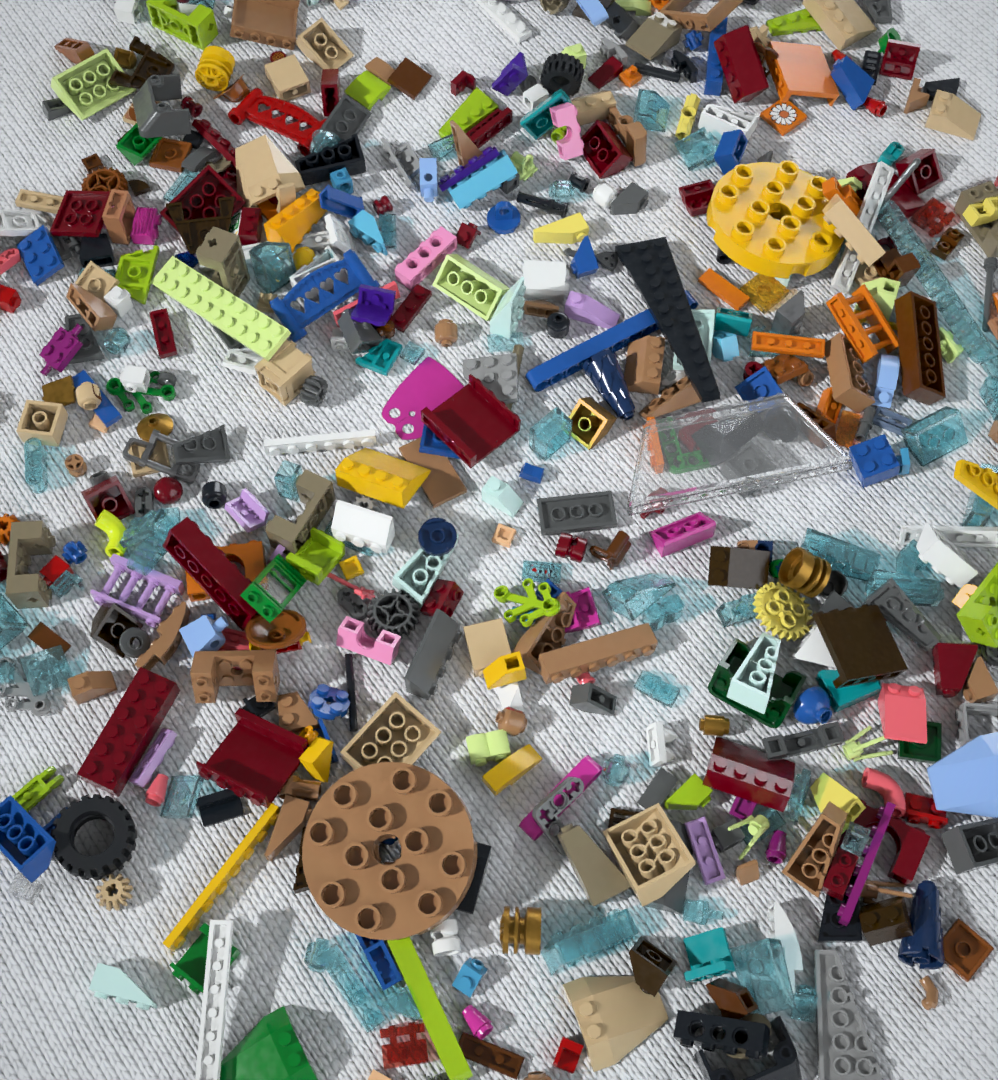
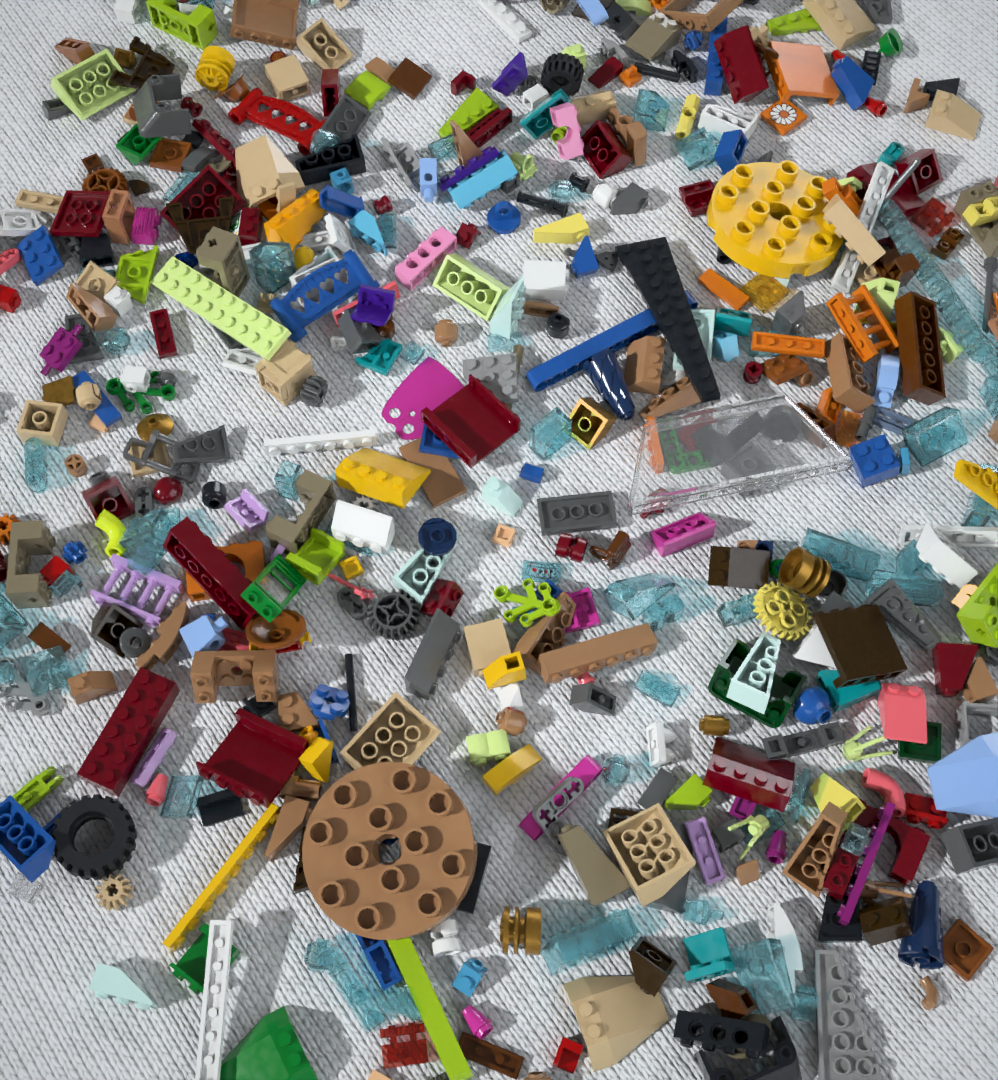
(353, 637): bright pink arch -> none
(410, 307): dark red plate -> none
(590, 311): lavender slope -> none
(758, 385): blue plate -> none
(899, 59): dark red slope -> none

